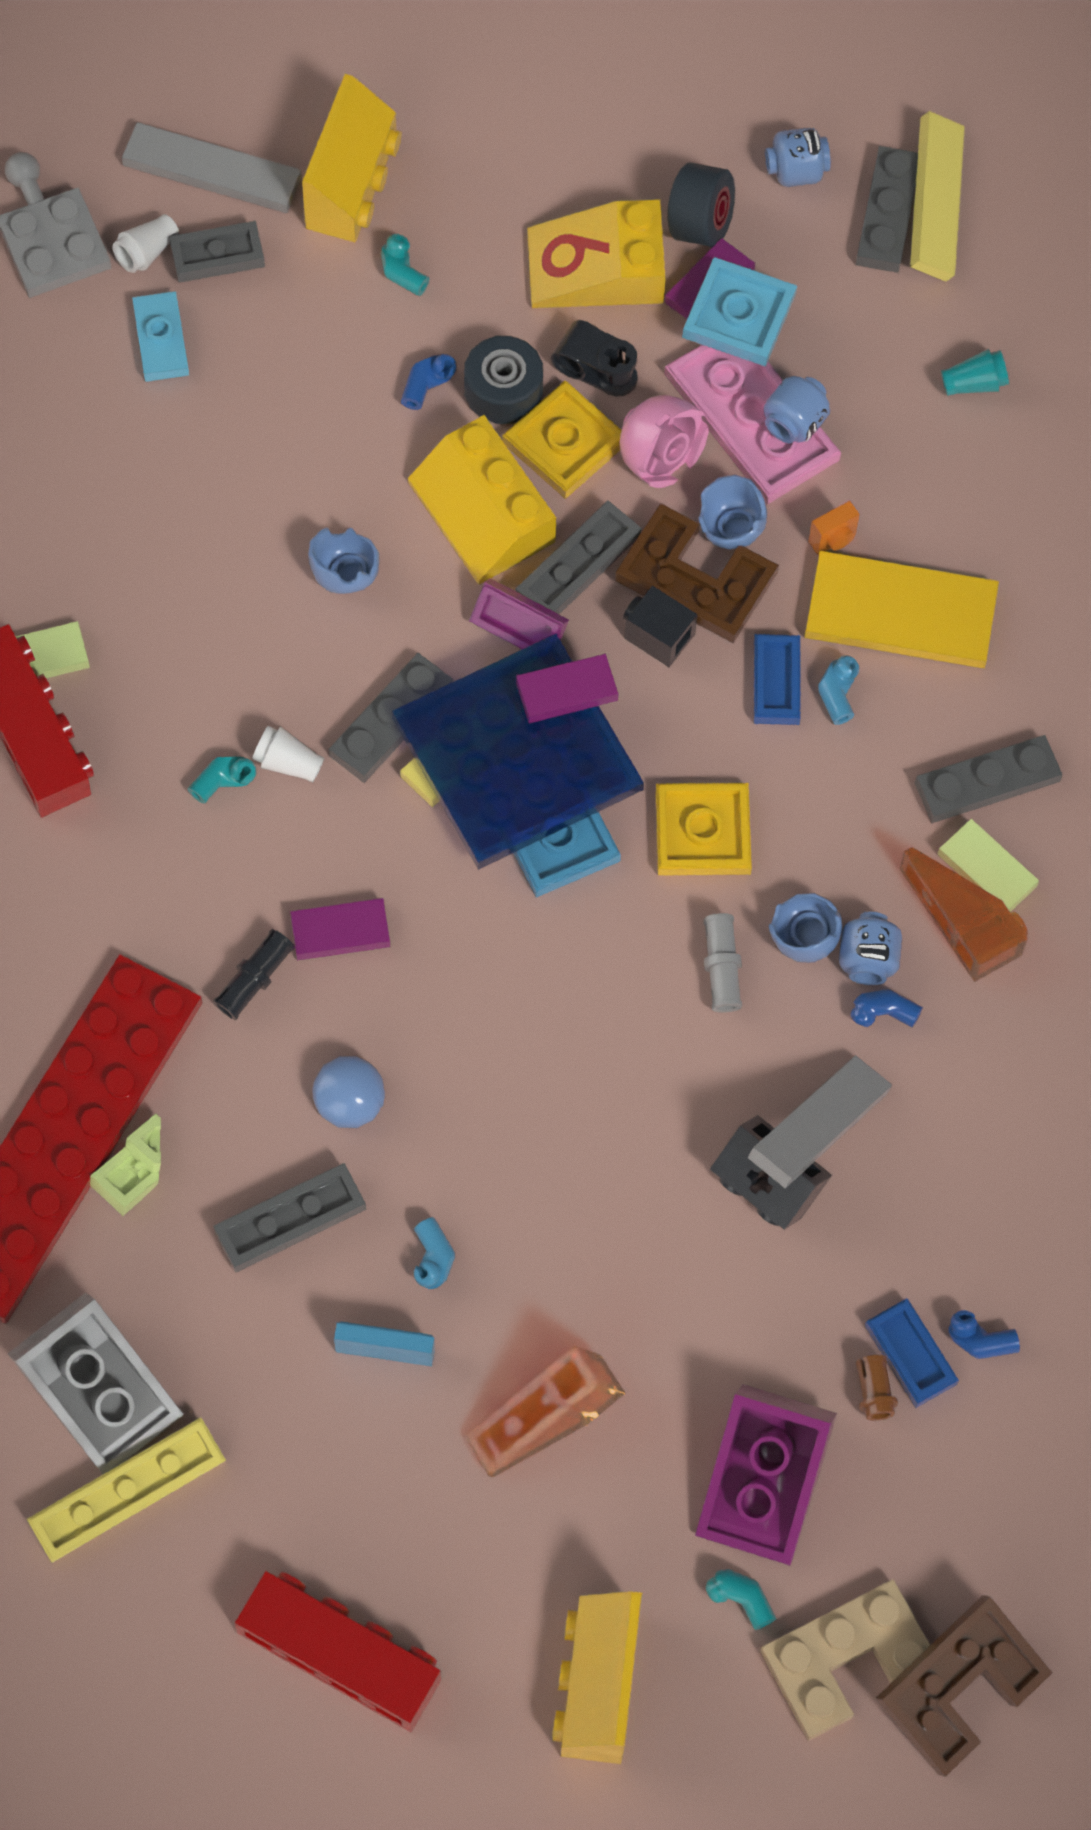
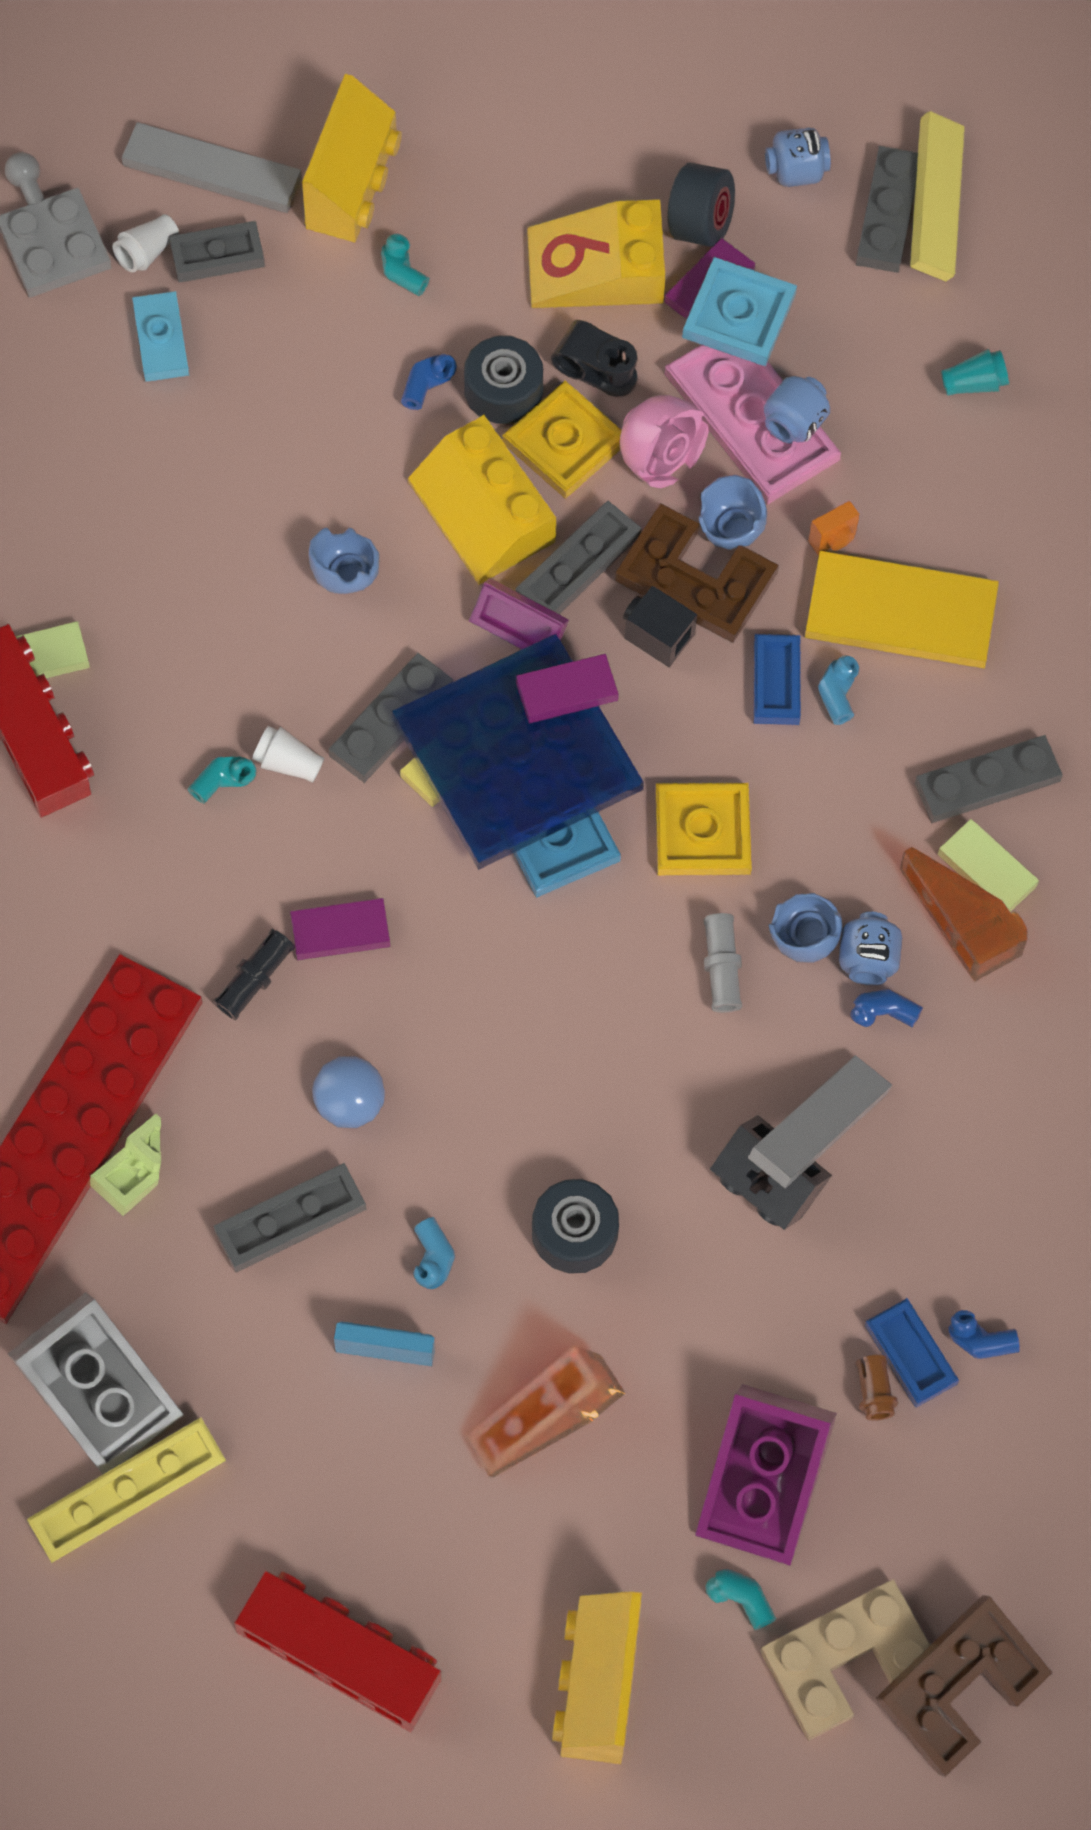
(575, 1244): none -> black wheel

